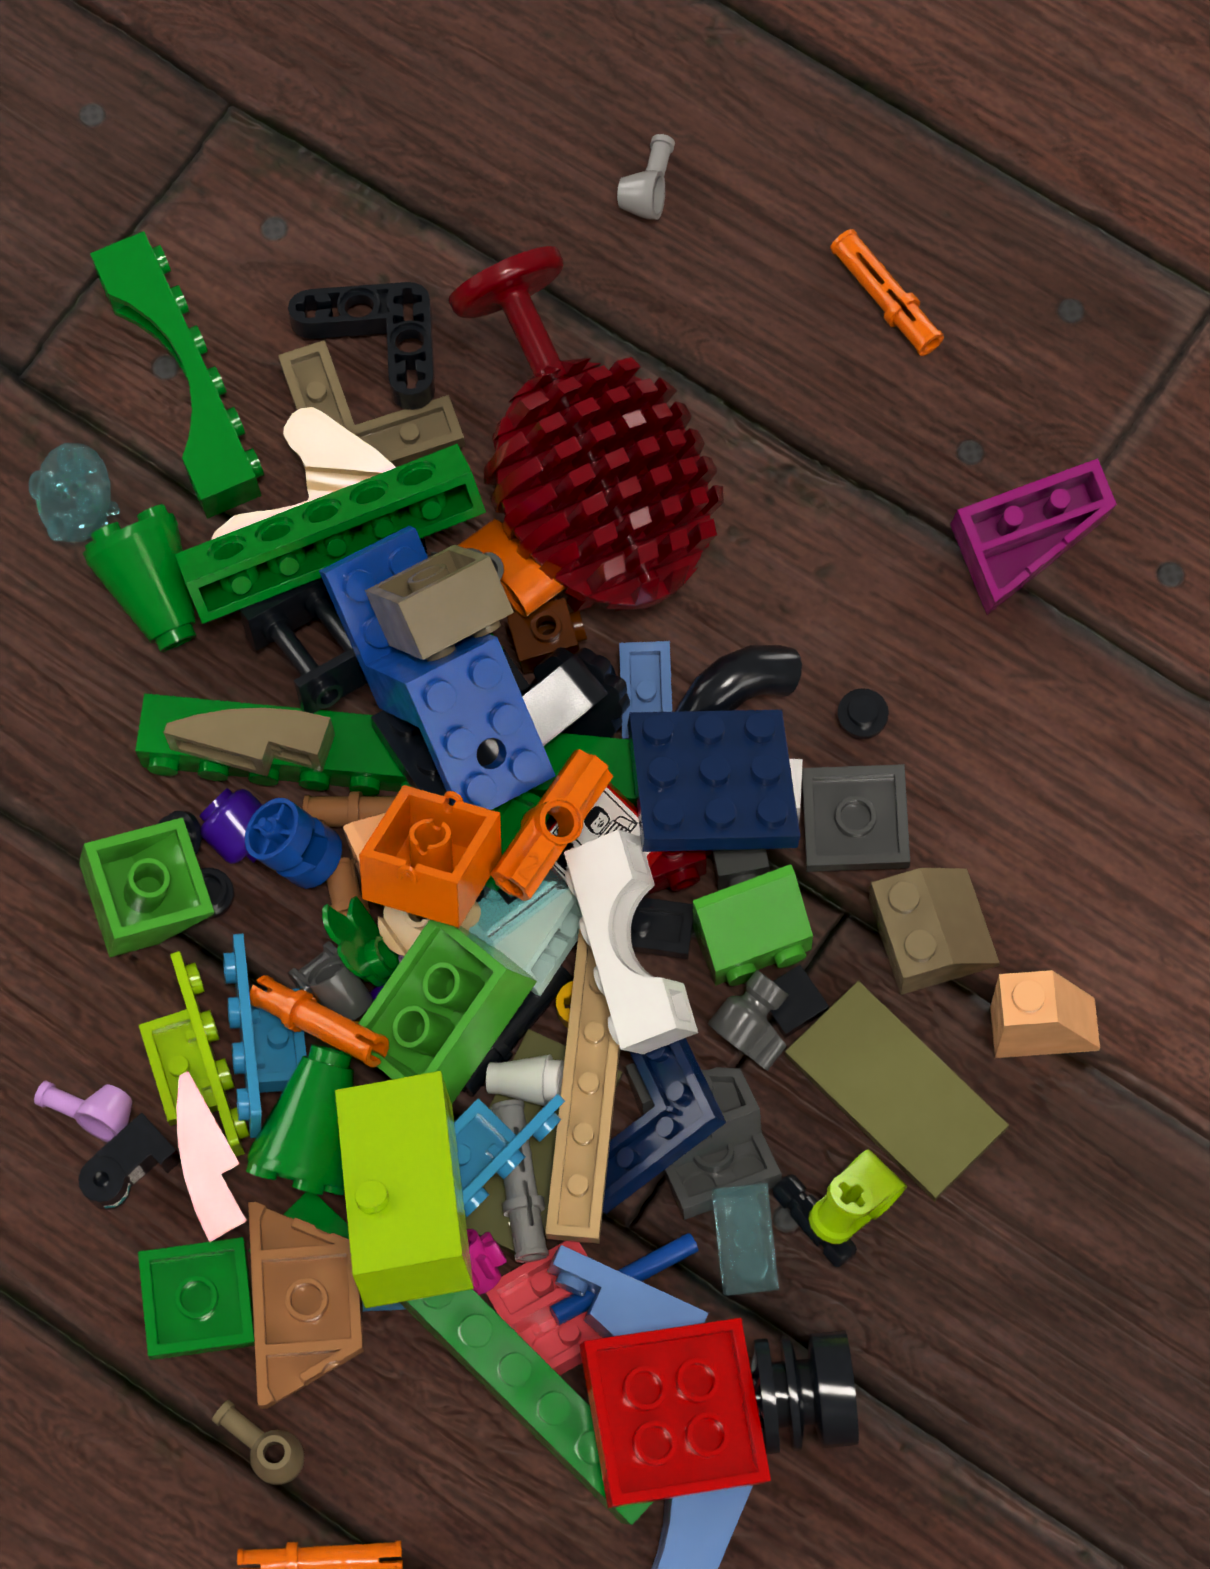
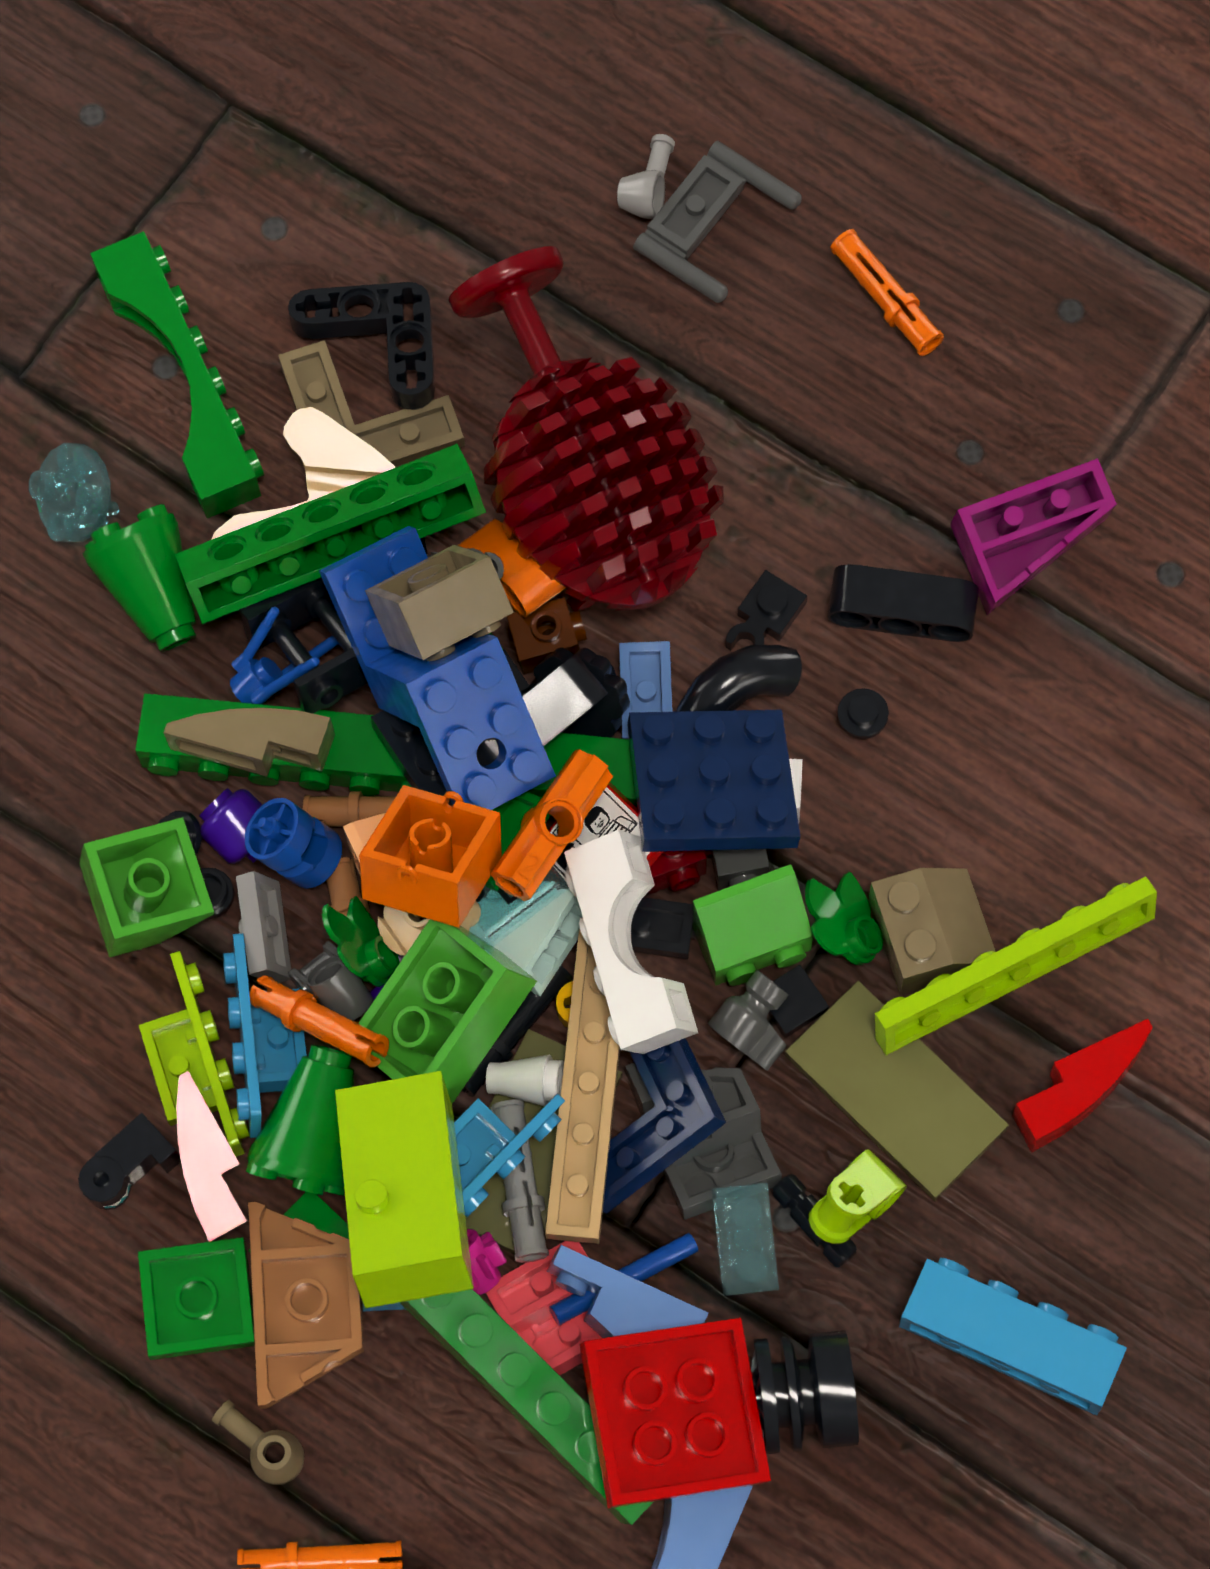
(100, 1114): lavender bar -> none
(263, 678): none -> blue plant
(263, 926): none -> light grey plate
(698, 207): none -> dark grey plate
(767, 610): none -> black plate
(843, 920): none -> green plate
(855, 818): dark grey plate -> none
(903, 603): none -> black beam
(1012, 967): none -> lime plate
(1012, 1335): none -> dark azure brick
(1042, 1016): light nougat slope -> none
(1079, 1085): none -> red slope

